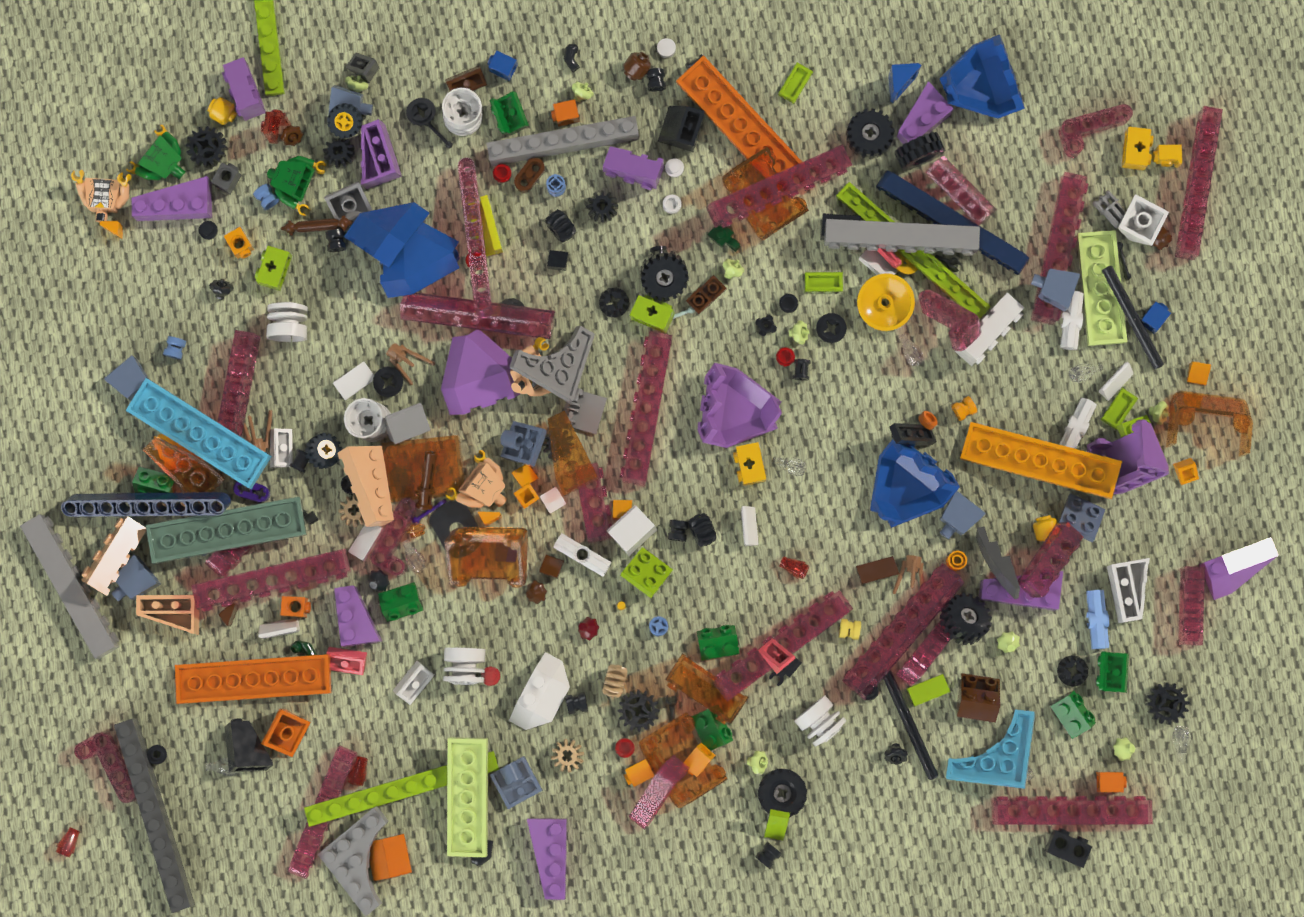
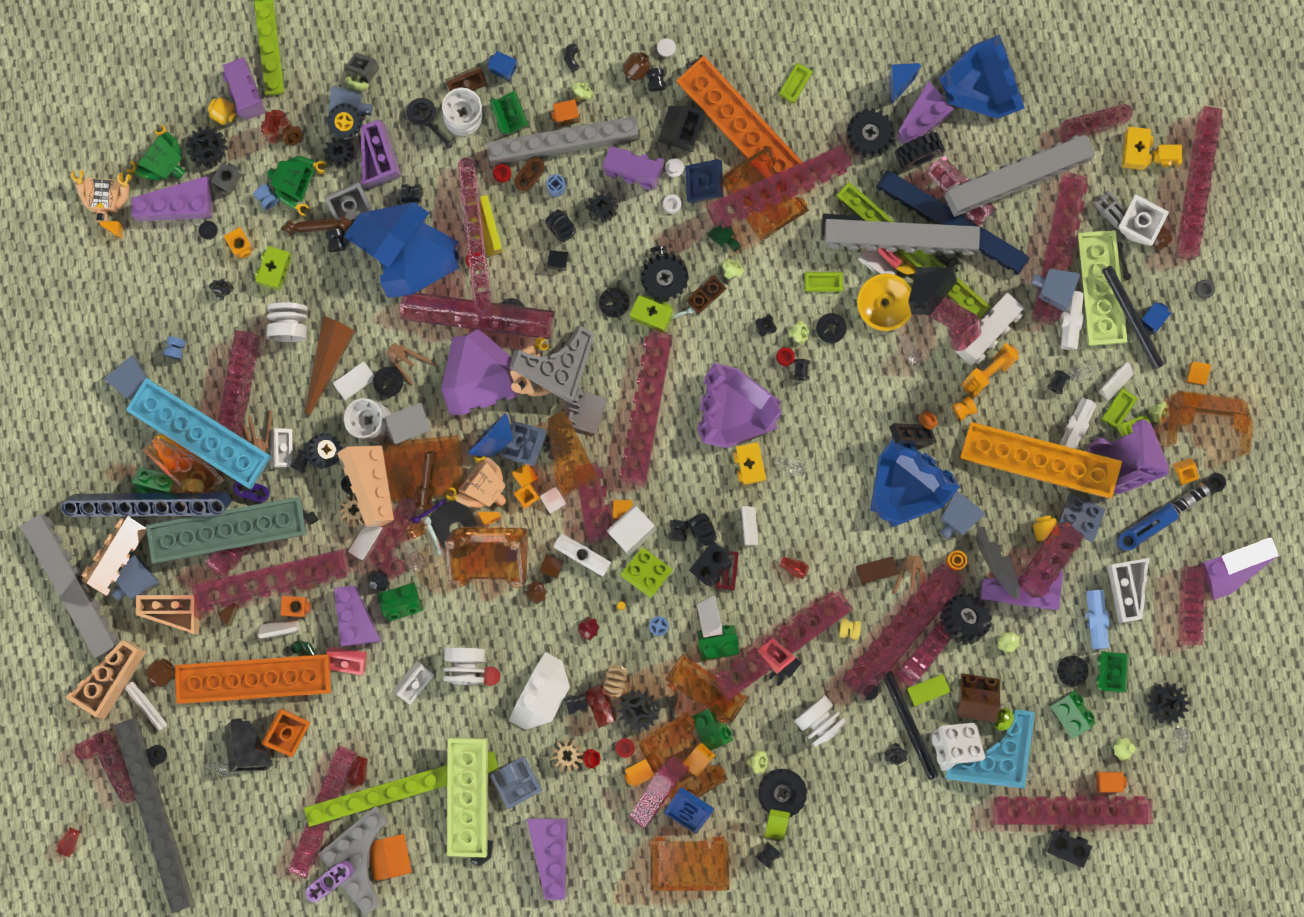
(107, 681): none -> light nougat wedge
(145, 706): none -> white axle
(159, 673): none -> reddish brown head
(192, 485): none -> clear yellow plate
(331, 346): none -> dark orange wedge
(336, 879): none -> medium lavender beam
(411, 193): none -> black wheel
(427, 521): none -> light aqua hinge
(493, 438): none -> blue slope
(591, 758): none -> red plate
(600, 706): none -> clear red bracket
(688, 810): none -> blue tile
(689, 865): none -> clear orange windscreen
(704, 181): none -> dark blue plate
(708, 560): none -> black brick
(709, 617): none -> white slope
(725, 586): none -> dark red tile
(788, 303): black plate -> none
(930, 288): none -> black slope
(957, 745): none -> white bracket
(978, 379): none -> light orange fence
(1004, 719): none -> lime plate
(1019, 175): none -> light grey brick
(1063, 377): none -> black bush
(1169, 513): none -> piece
(1204, 289): none -> dark grey tile

